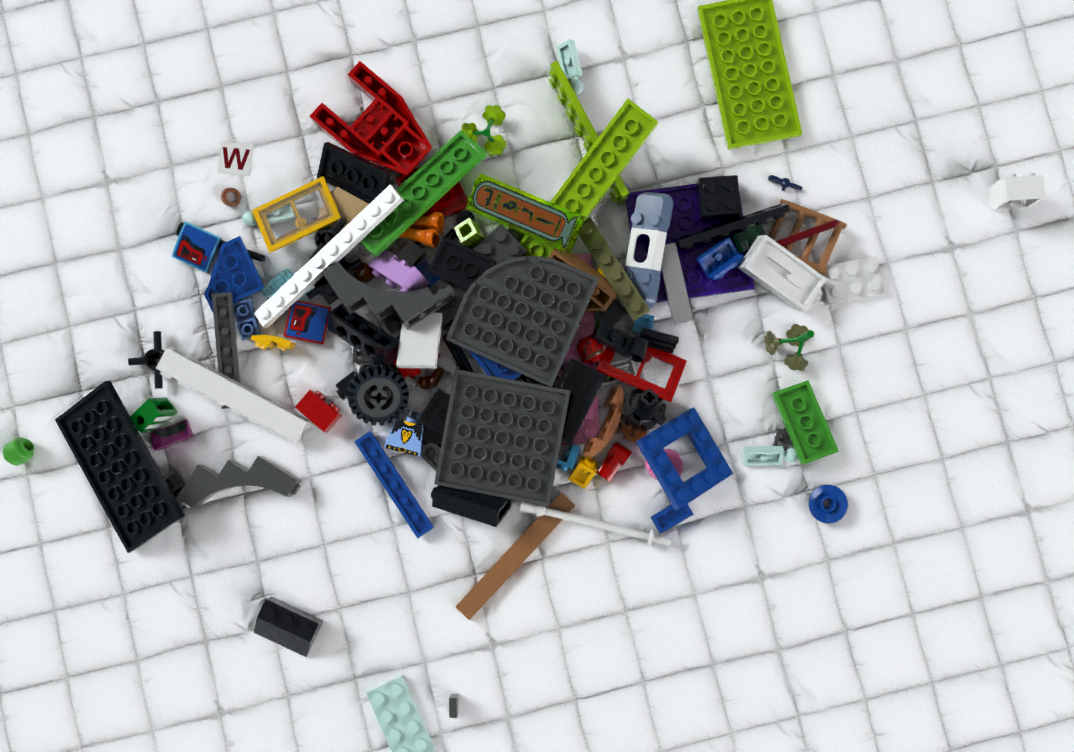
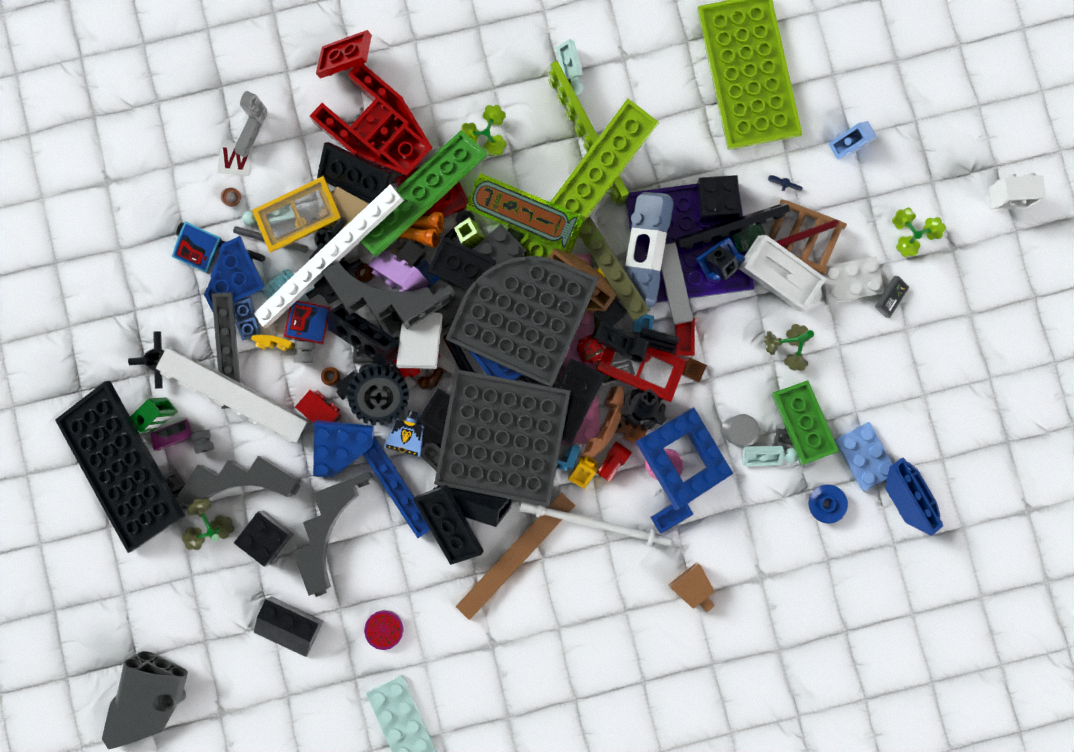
(18, 451): bright green head -> none
(144, 699): none -> dark grey panel
(202, 441): none -> dark grey wheel
(217, 528): none -> olive plant
(257, 113): none -> light grey beam
(258, 236): none -> flat silver bar
(263, 538): none -> black brick
(301, 356): none -> light grey wheel
(324, 376): none -> dark orange plate
(331, 504): none -> dark grey arch
(338, 446): none -> blue plate
(344, 54): none -> red plate
(383, 629): none -> tile
(448, 525): none -> black plate
(453, 706): dark grey tile -> none
(686, 335): none -> red tile
(694, 370): none -> reddish brown tile
(694, 587): none -> medium nougat torso
(722, 262): none -> black brick
(741, 430): none -> light grey piece
(852, 139): none -> light blue slope
(864, 456): none -> light blue plate
(892, 296): none -> tile
(908, 245): none -> lime plant
(913, 497): none -> blue wedge

